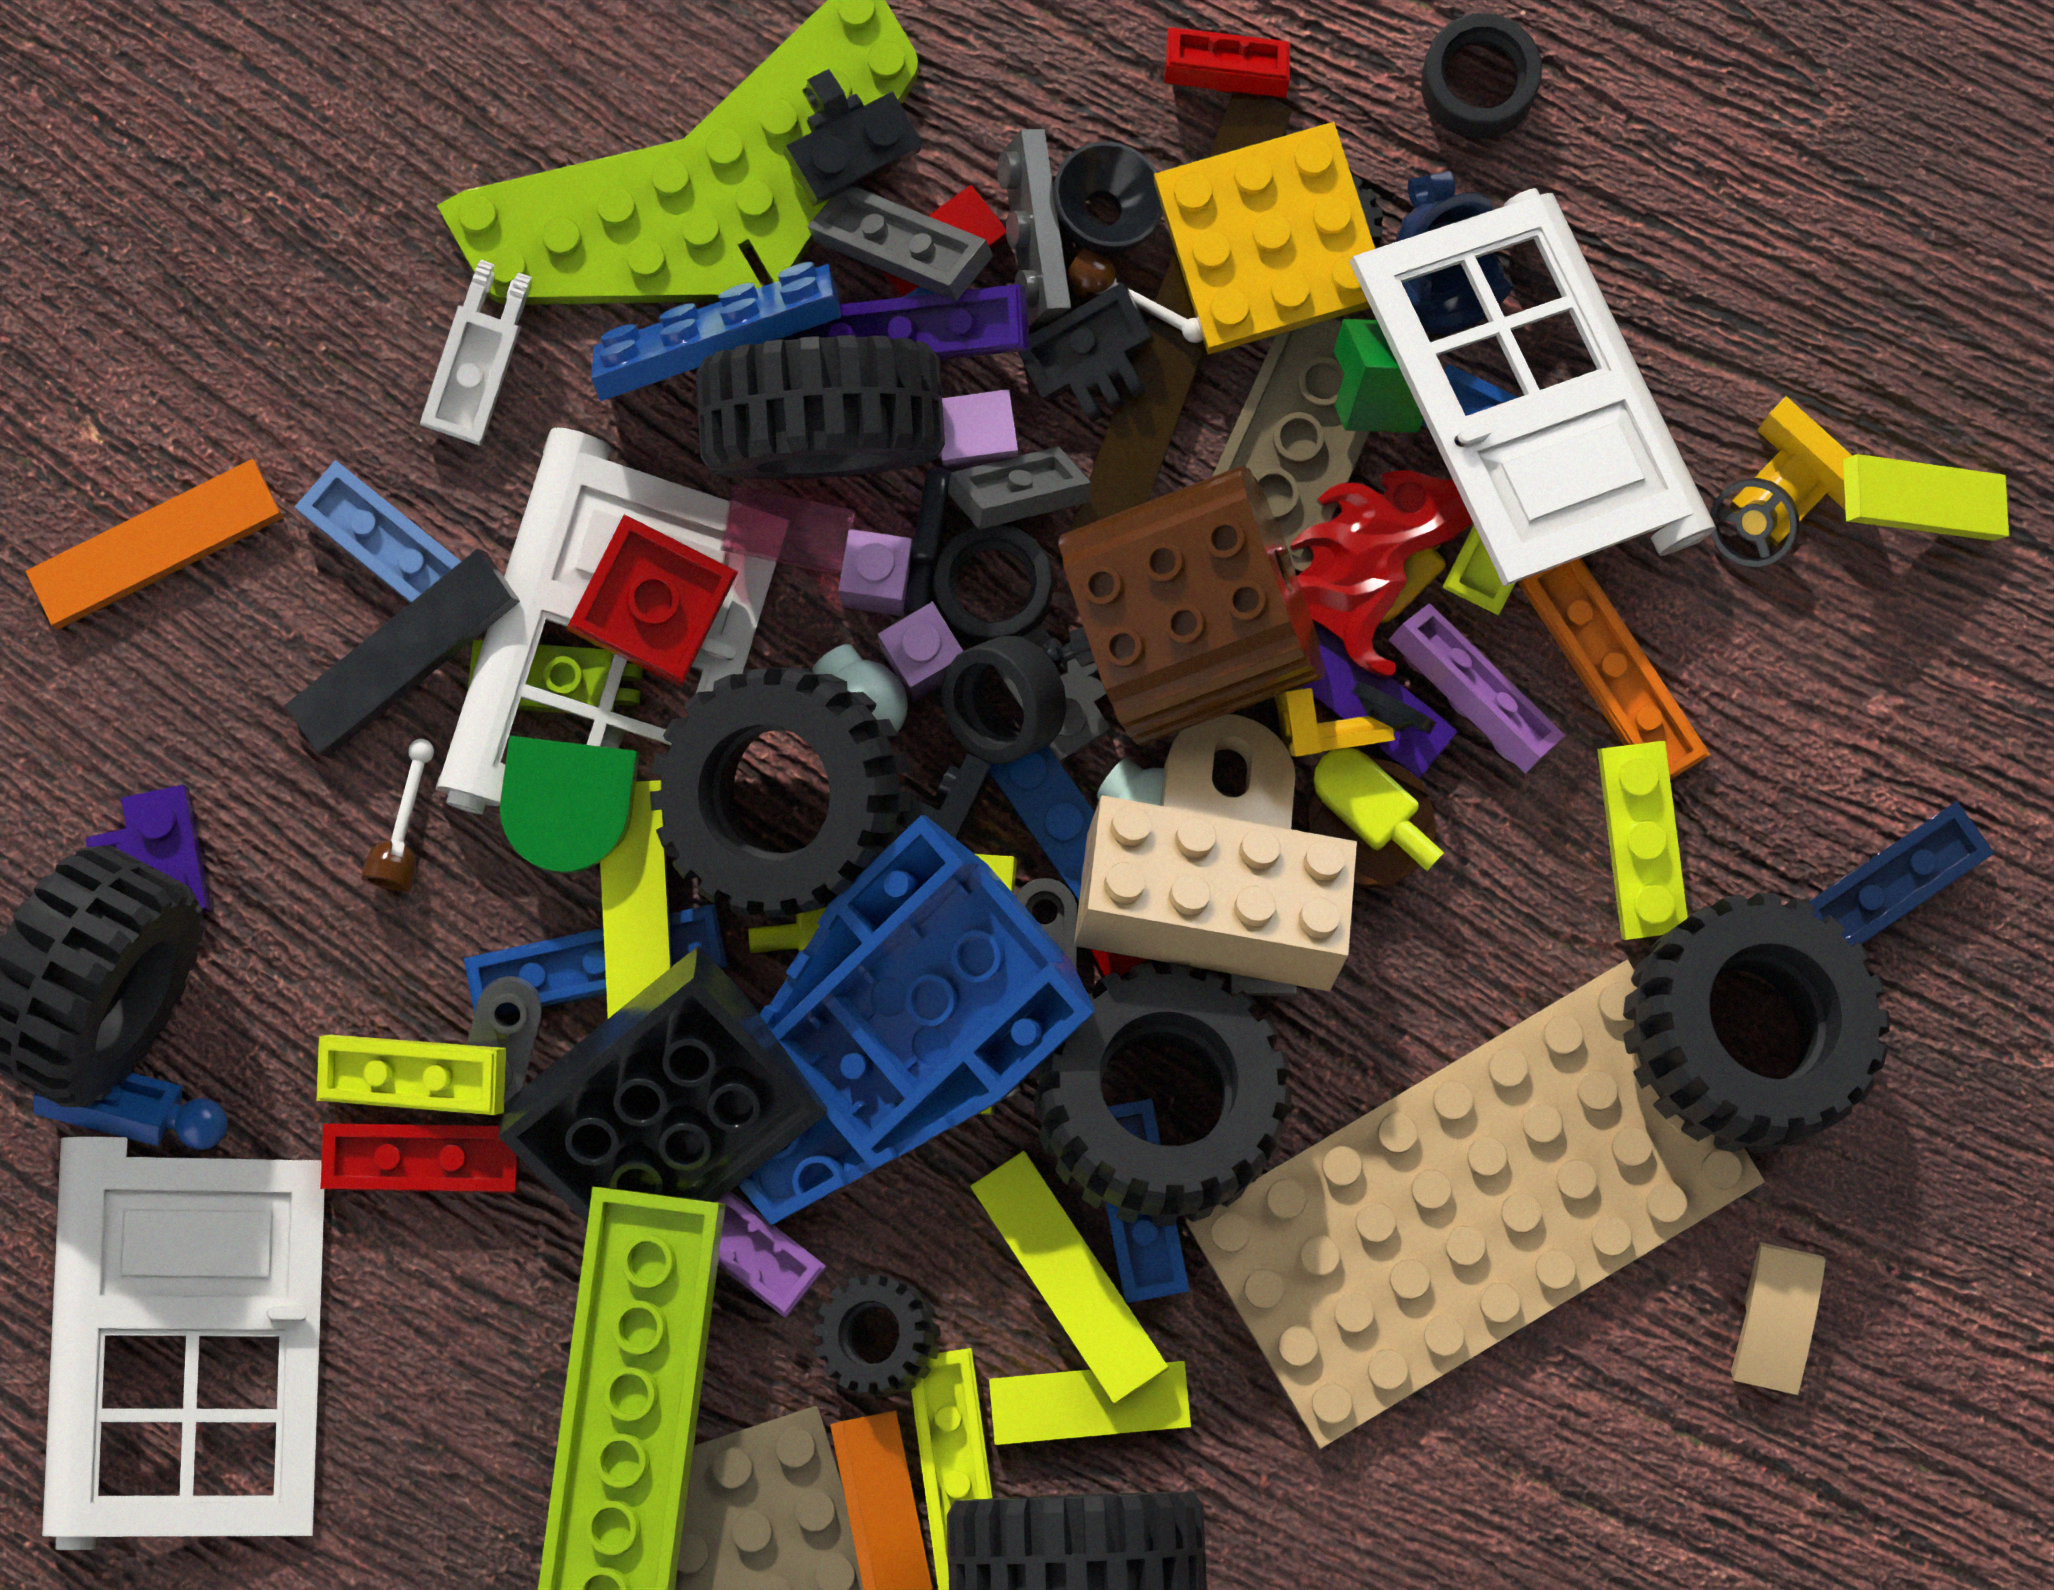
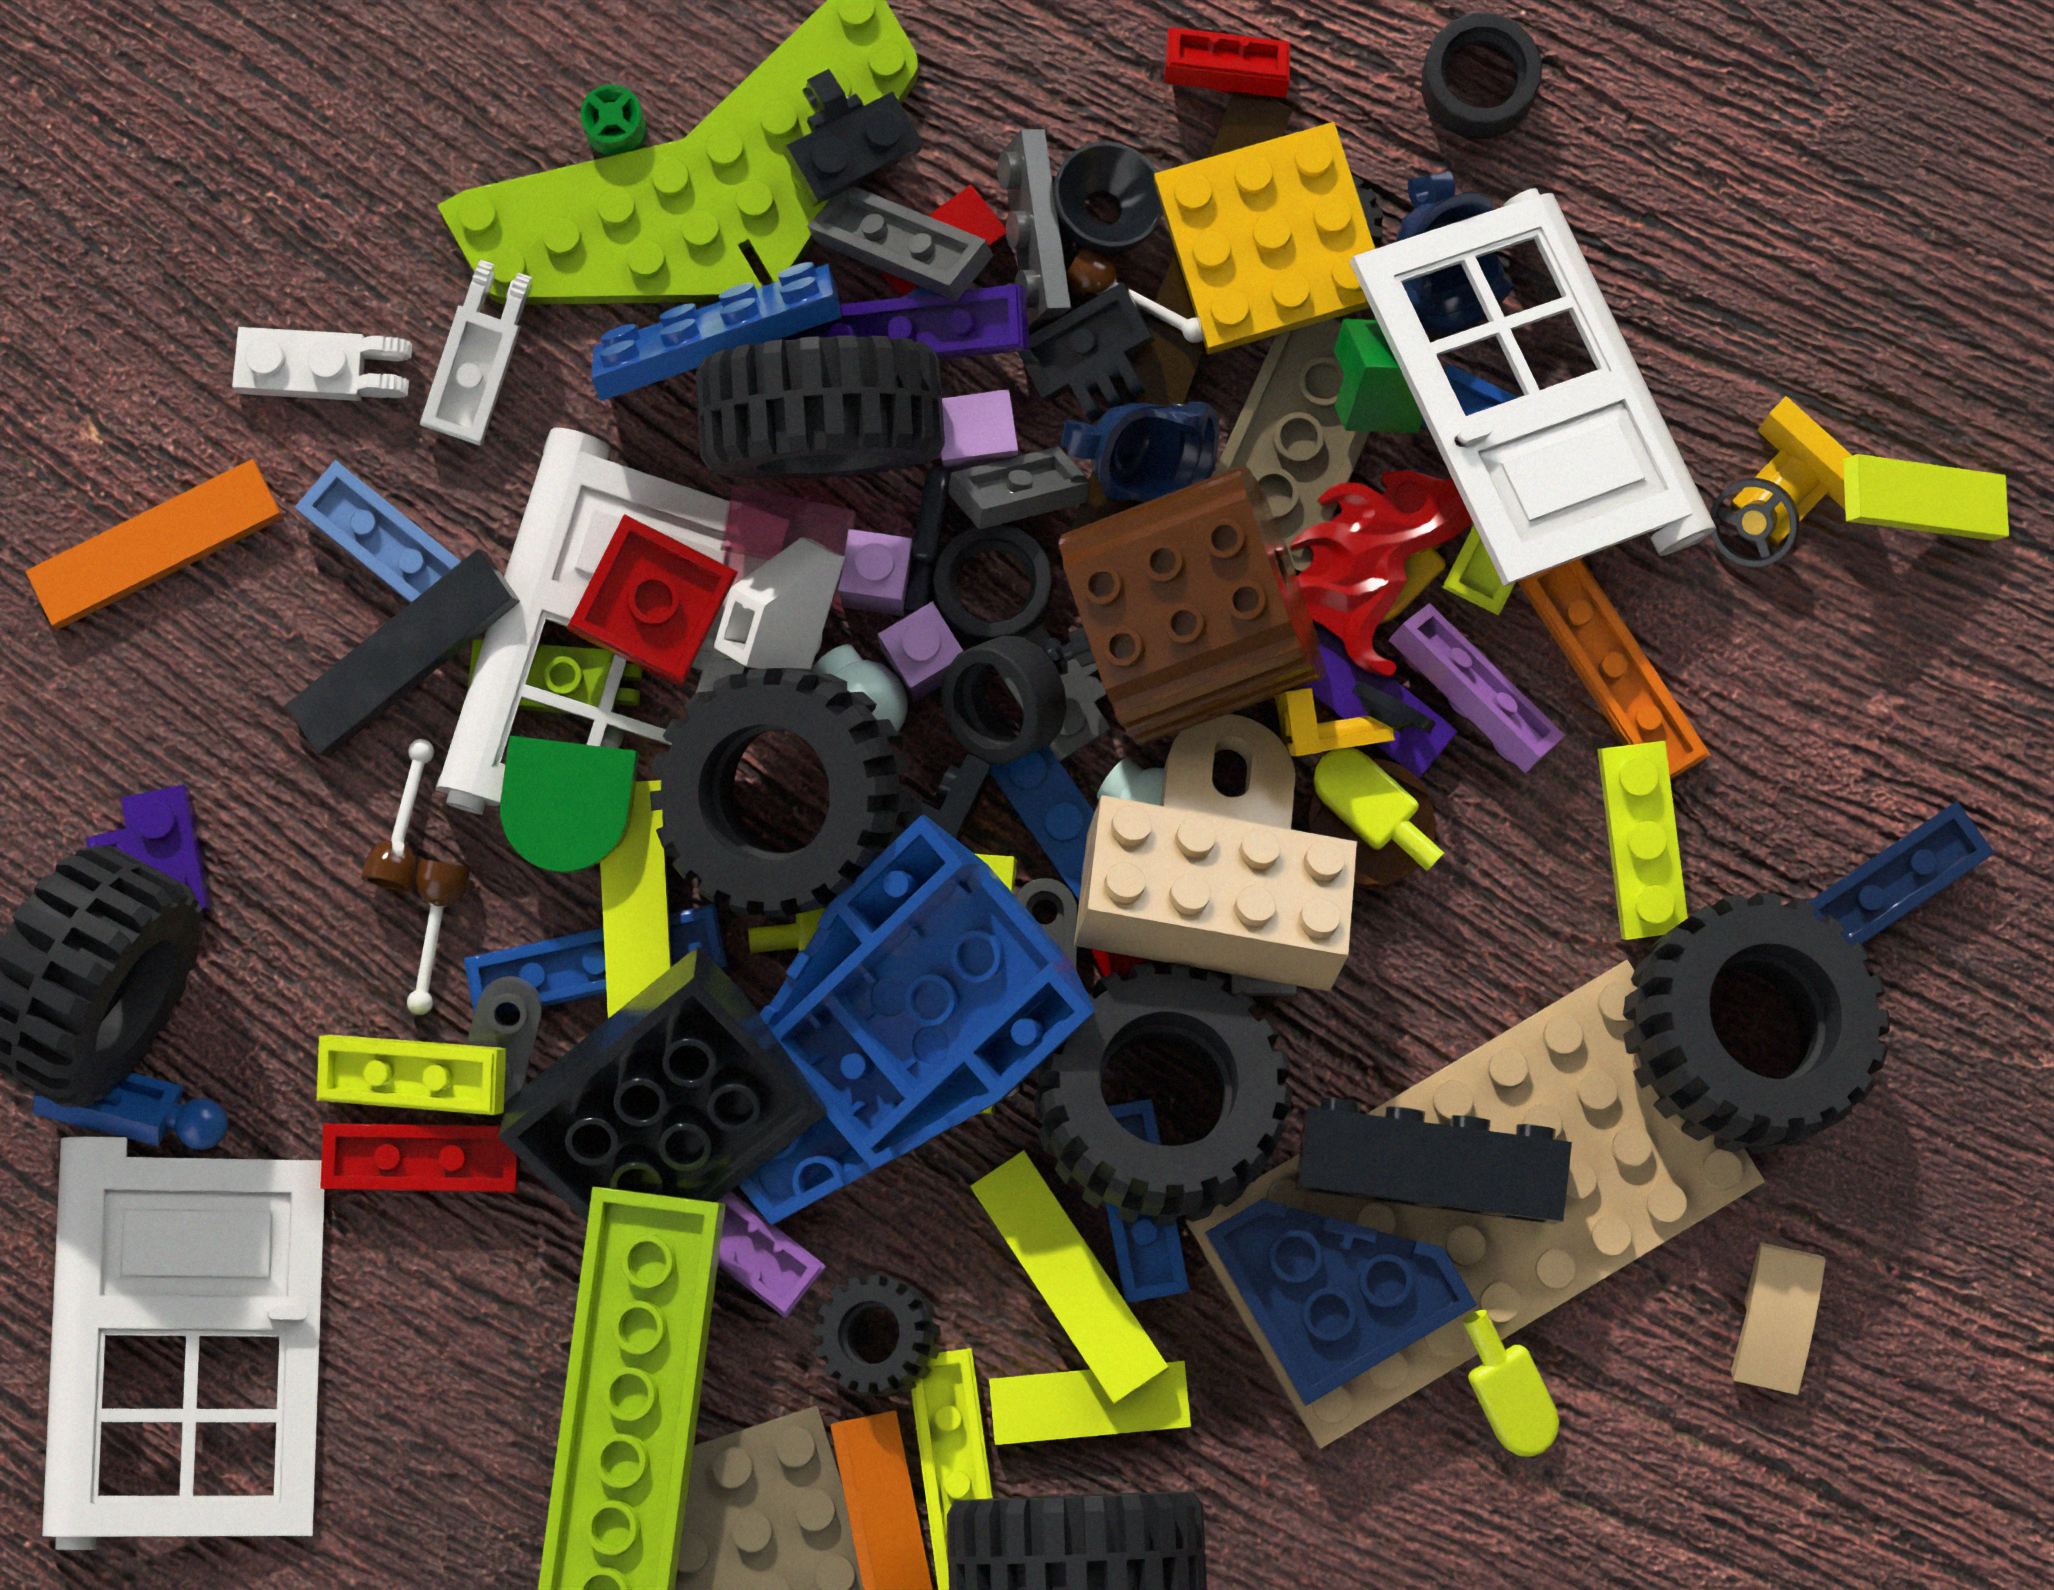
(316, 364): none -> white hinge
(439, 886): none -> hinge
(606, 109): none -> green wheel
(781, 608): none -> white slope
(1147, 448): none -> dark blue helmet
(1334, 1291): none -> dark blue plate
(1434, 1164): none -> black brick
(1511, 1391): none -> neon yellow piece

